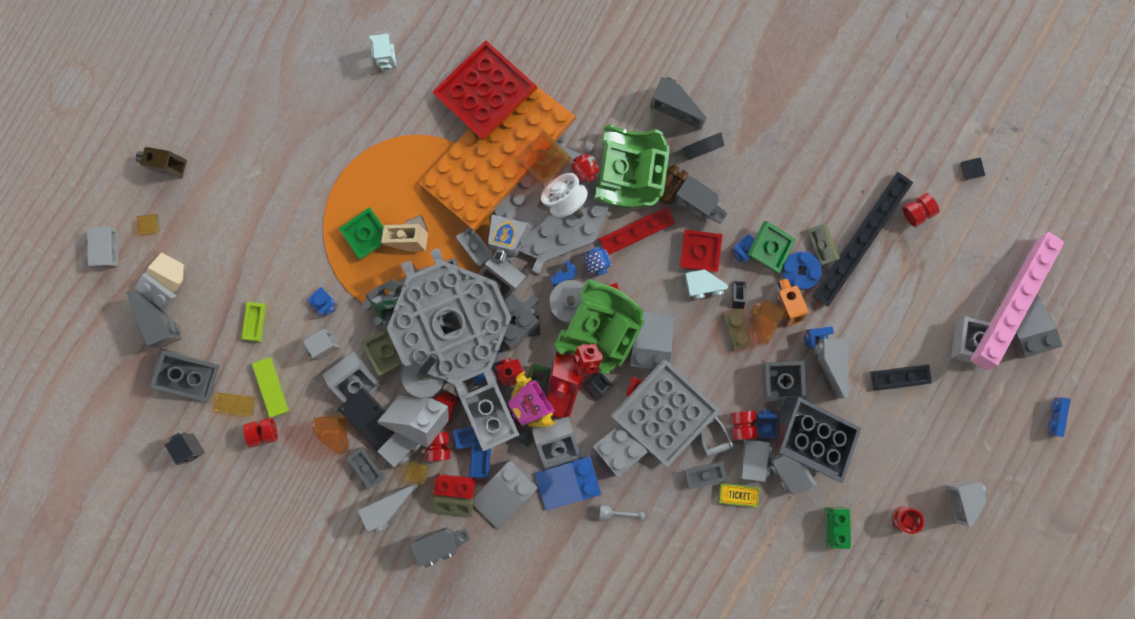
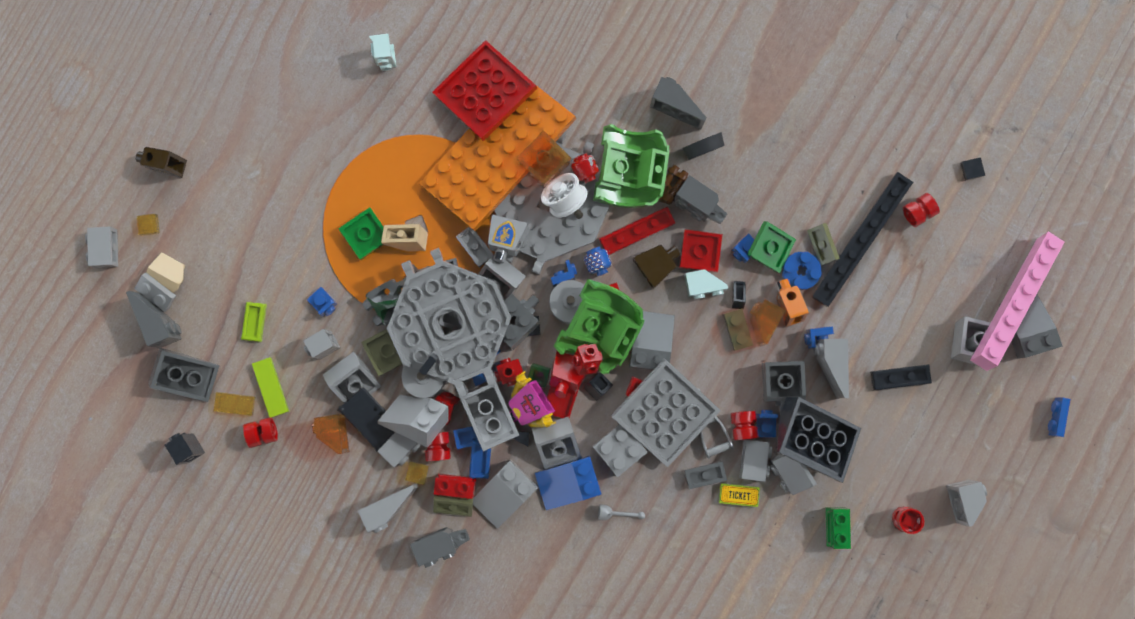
(366, 467): dark grey plate -> none
(656, 263): none -> dark brown torso

